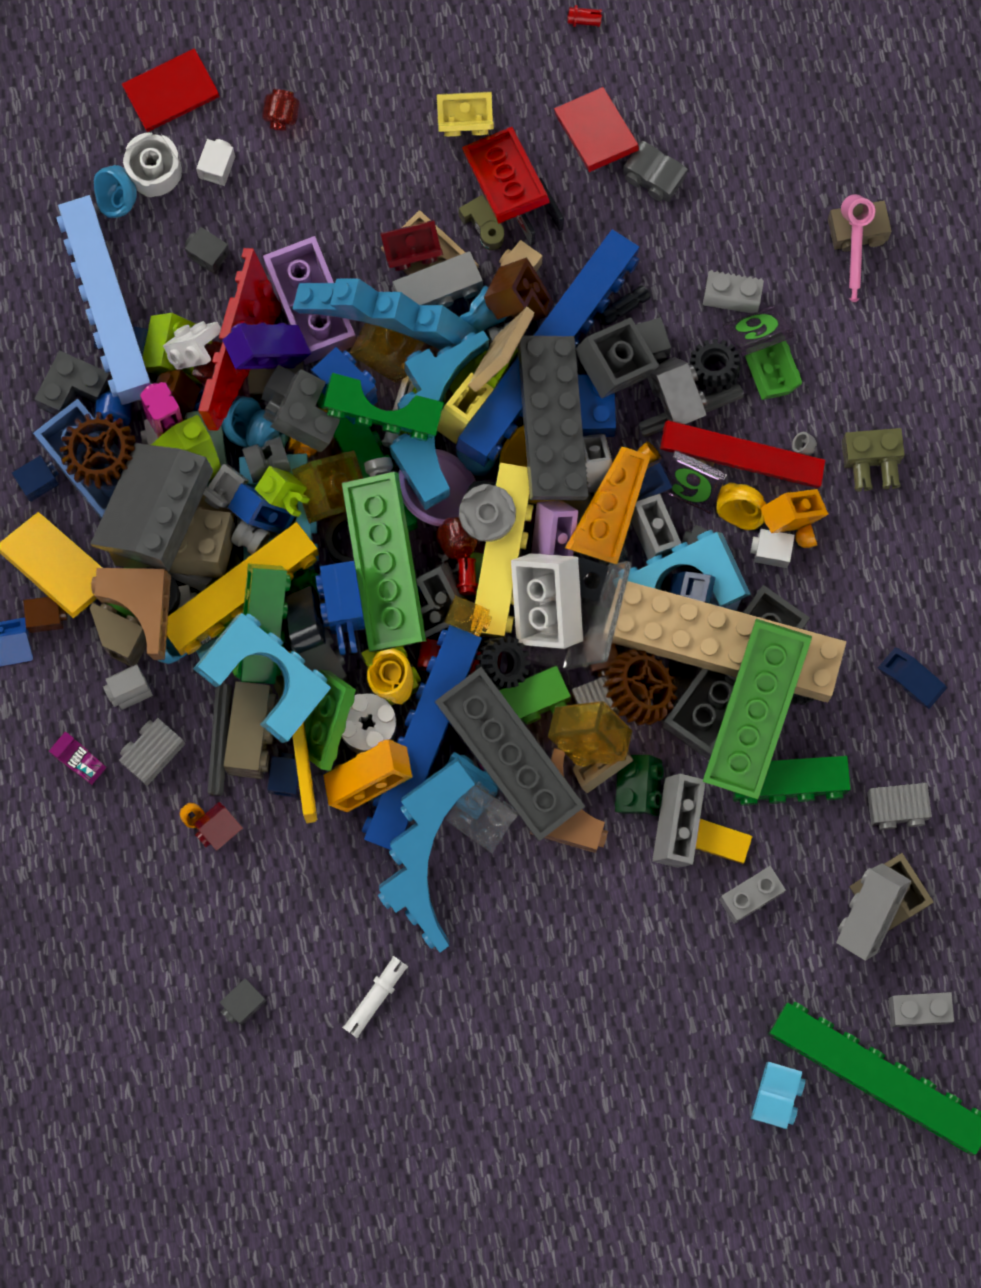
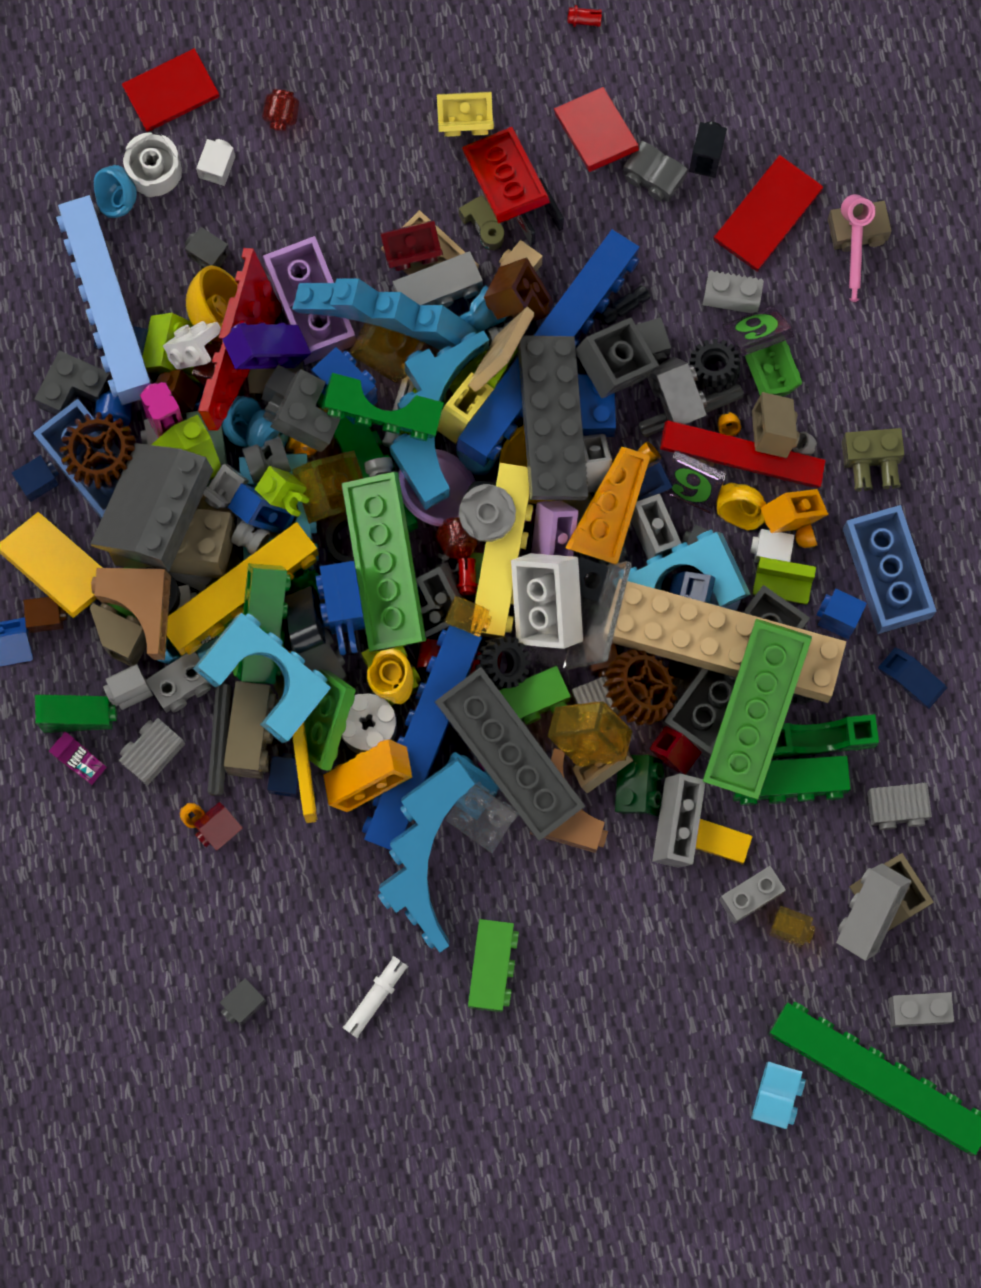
(73, 713): none -> green slope
(178, 683): none -> light grey brick
(209, 296): none -> yellow piece
(492, 966): none -> bright green brick
(675, 750): none -> dark red brick
(708, 149): none -> black brick
(732, 429): none -> light orange hinge
(768, 213): none -> red tile
(775, 425): none -> dark tan brick
(785, 579): none -> lime panel
(792, 927): none -> clear yellow brick
(828, 737): none -> green arch
(840, 613): none -> blue brick
(889, 569): none -> medium blue brick

